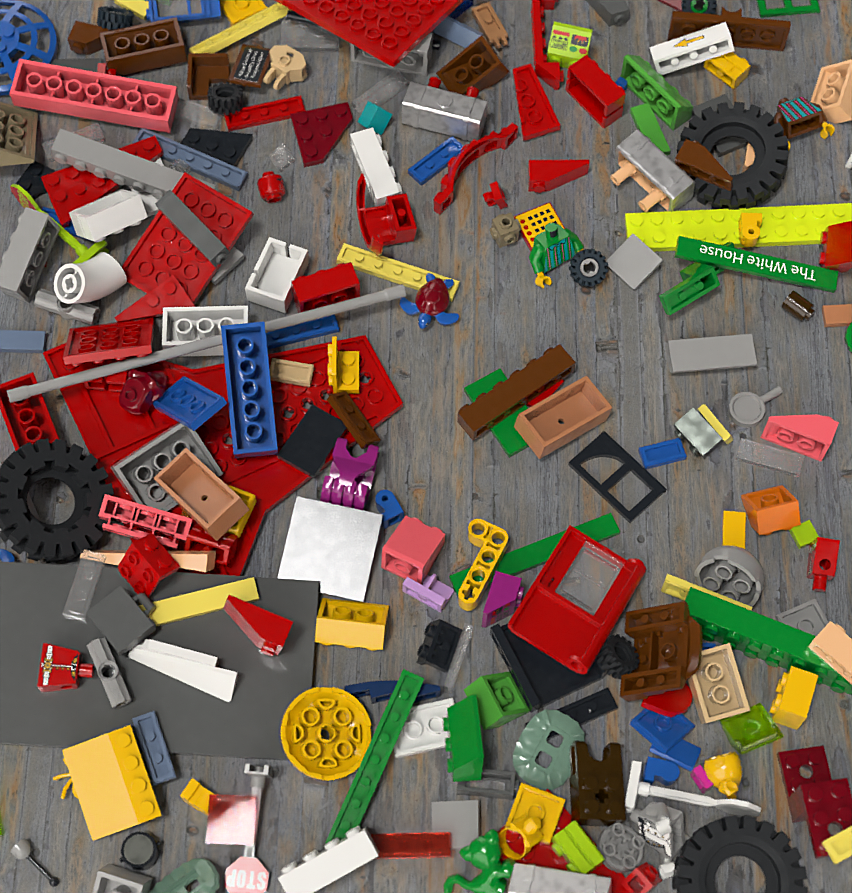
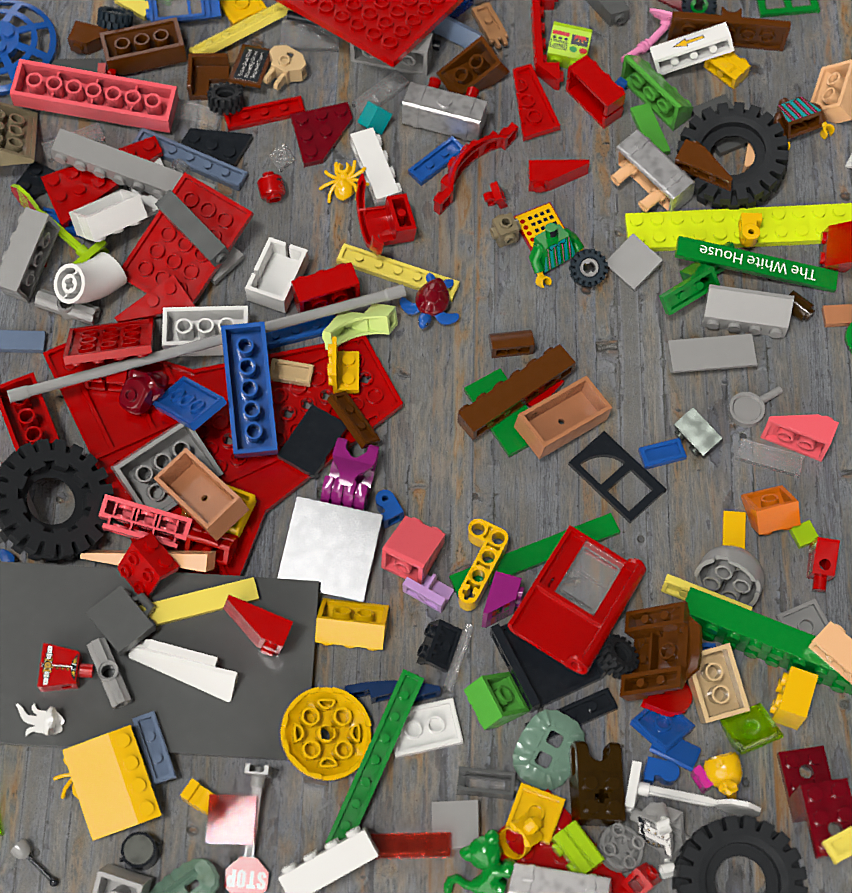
(45, 722): none -> white piece
(84, 585): clear tile -> none
(343, 182): none -> yellow animal
(349, 325): none -> yellowish green arch
(464, 740): green slope -> none
(511, 343): none -> reddish brown brick
(643, 46): none -> bright pink dish
(715, 424): light yellow tile -> none
(747, 311): none -> light grey slope

